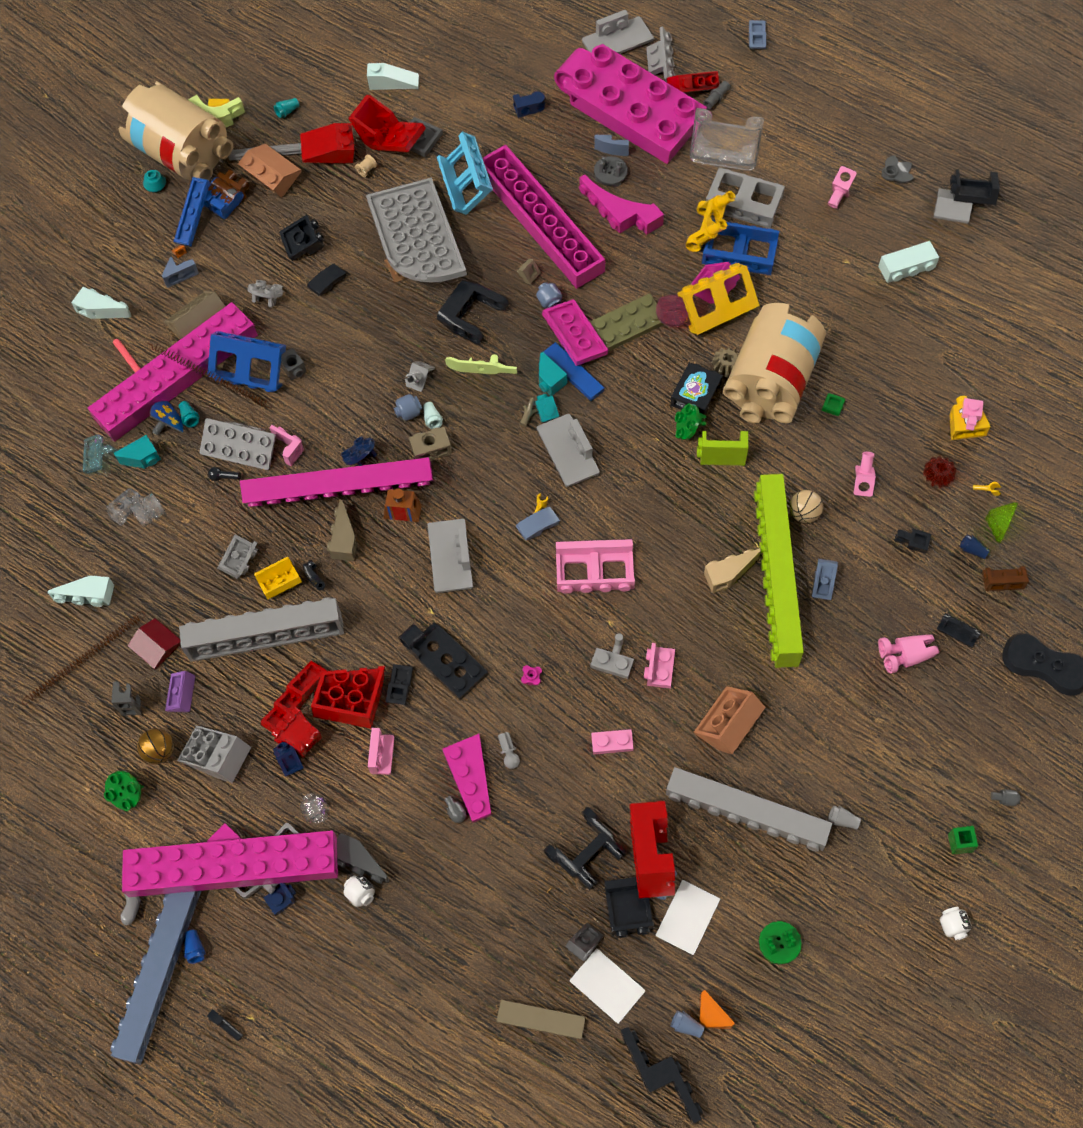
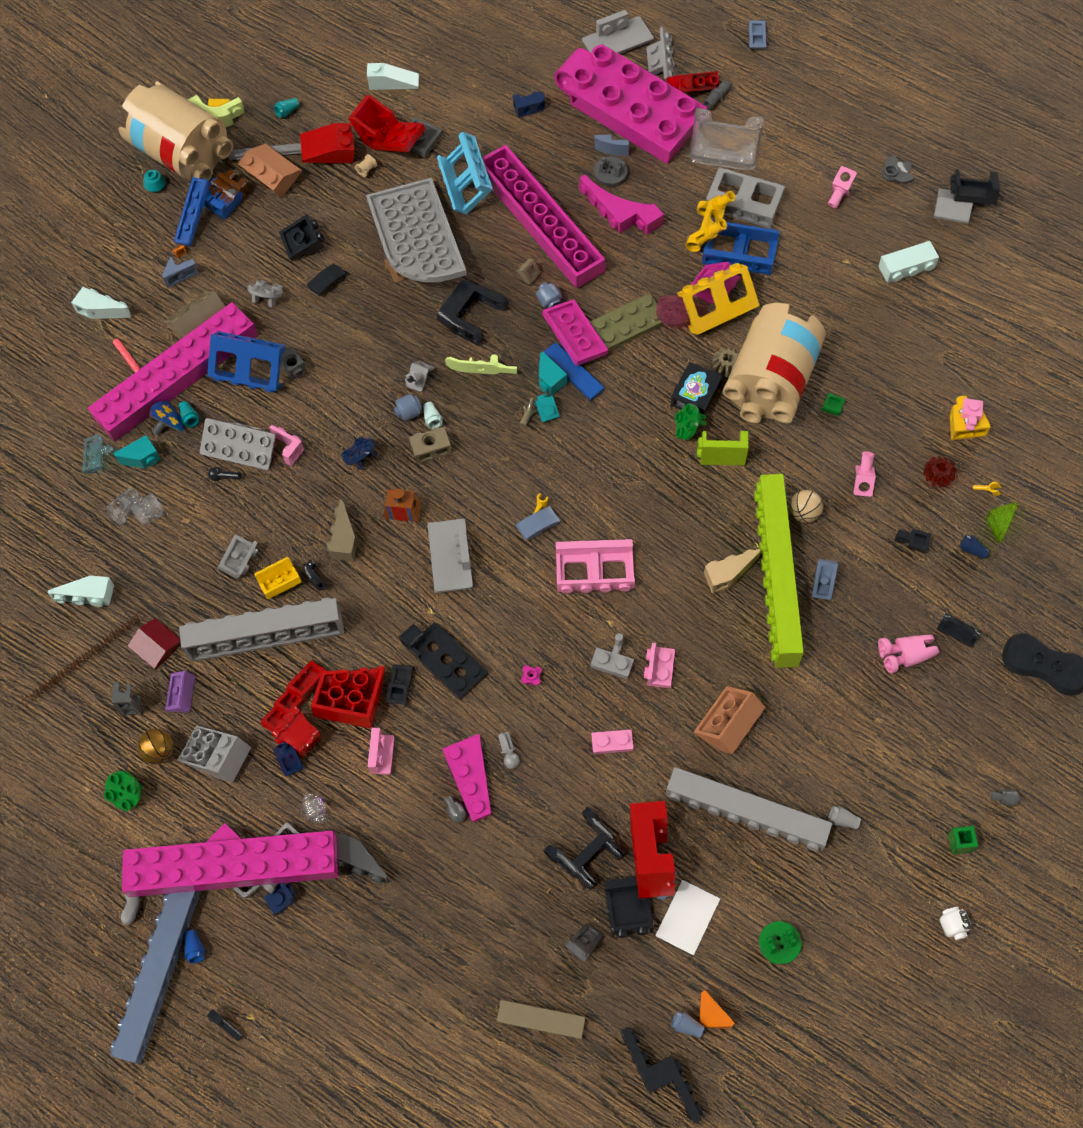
(186, 364): reddish brown piece -> none
(336, 480): dark pink brick -> none
(359, 891): white head -> none
(568, 449): light grey bracket -> none
(607, 985): white sticker -> none
(1005, 579): reddish brown hinge -> none

